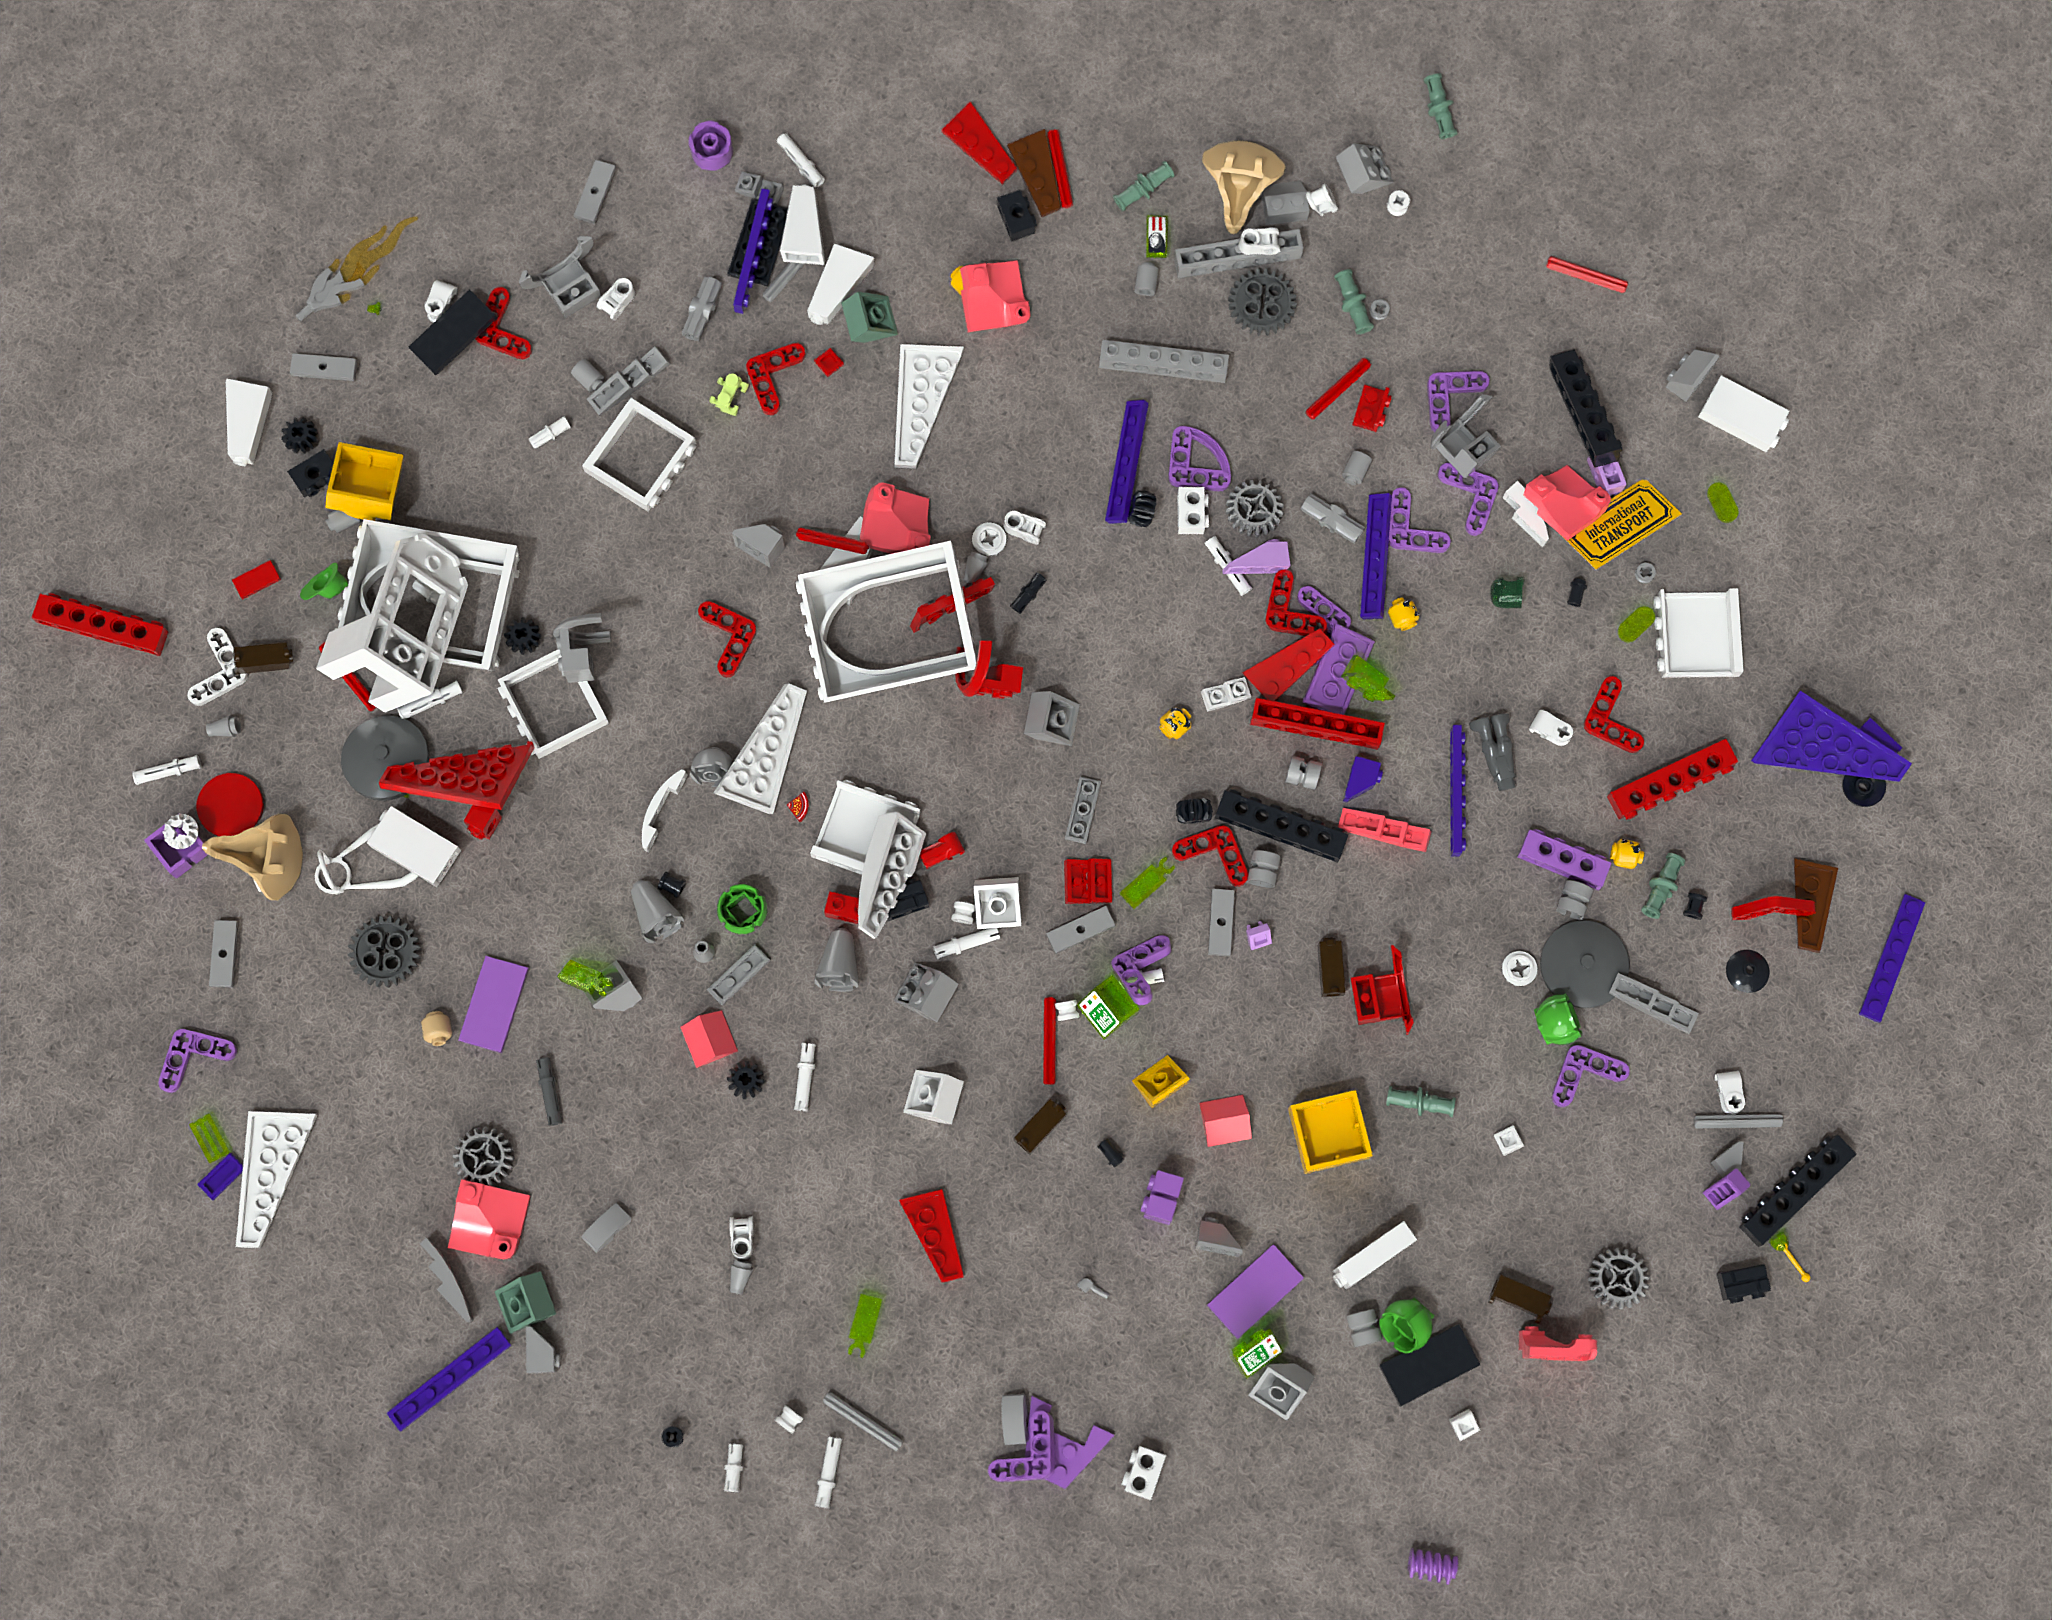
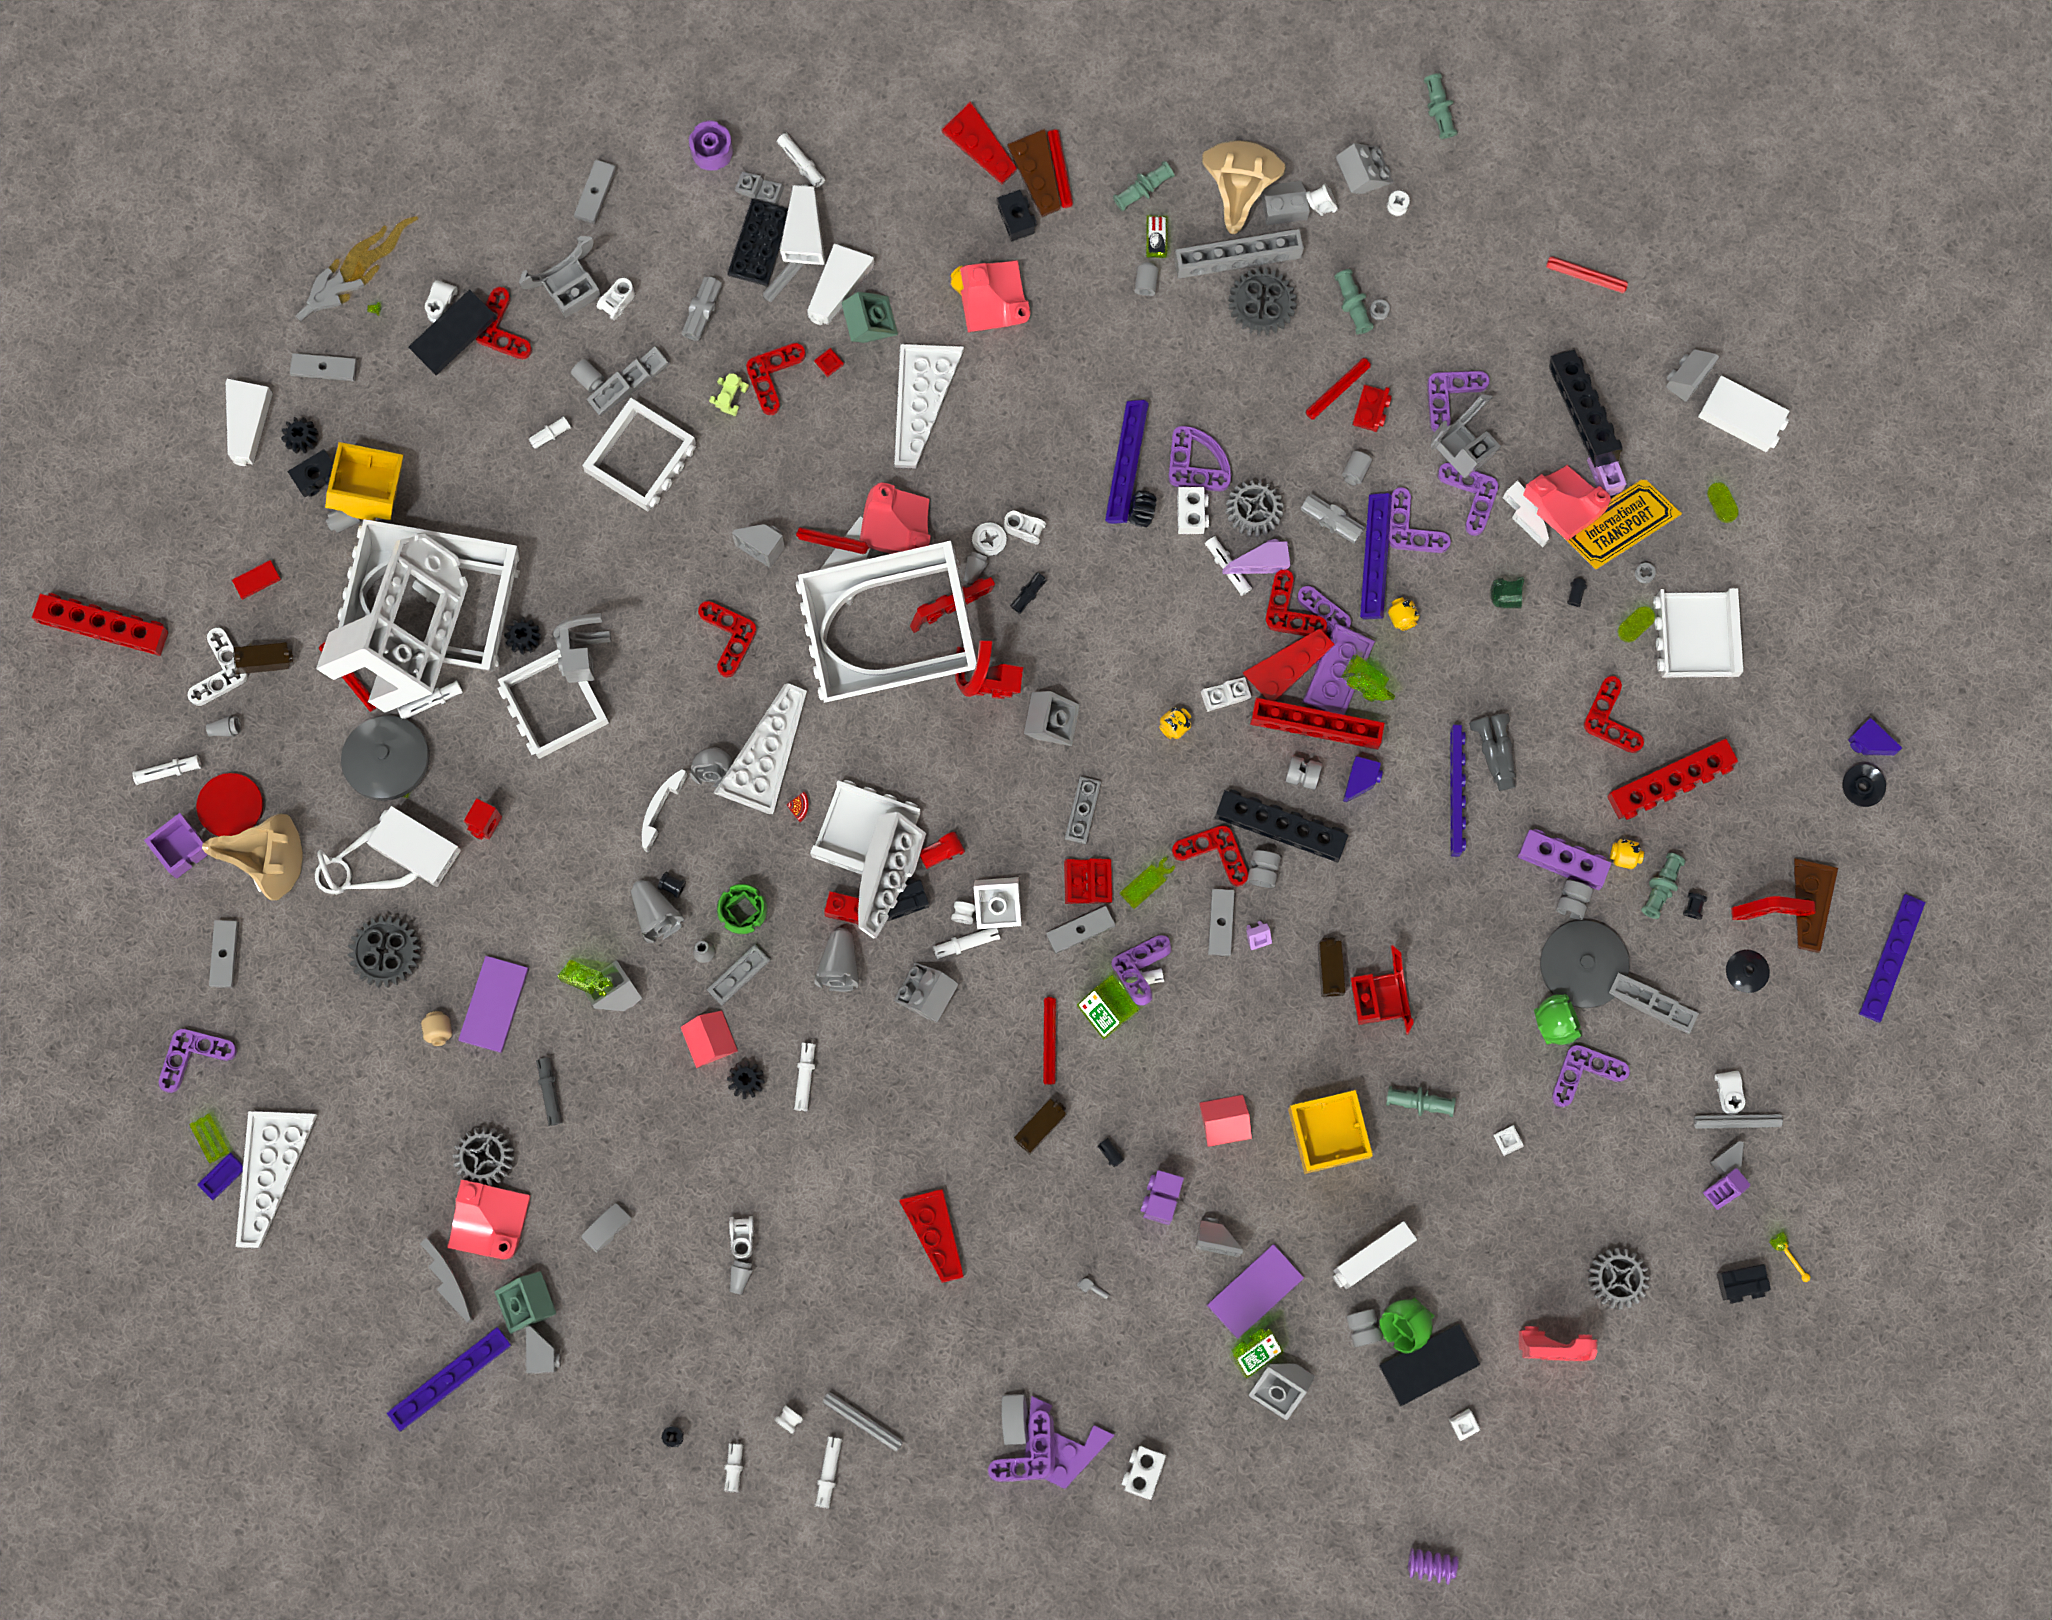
(189, 826): white gear -> none
(326, 584): bright green piece -> none
(471, 779): red wing -> none
(751, 259): dark purple plate -> none
(864, 1322): clear neon green plate -> none
(933, 1096): white slope -> none
(1067, 1010): white wheel -> none
(1160, 1081): yellow slope -> none
(1163, 361): light grey brick -> none
(1194, 811): black gear -> none
(1264, 241): white piece -> none
(1384, 829): coral slope -> none
(1521, 1297): dark brown brick -> none
(1523, 959): white gear -> none
(1550, 728): white piece -> none
(1822, 741): dark purple wing -> none
(1840, 1154): black brick -> none

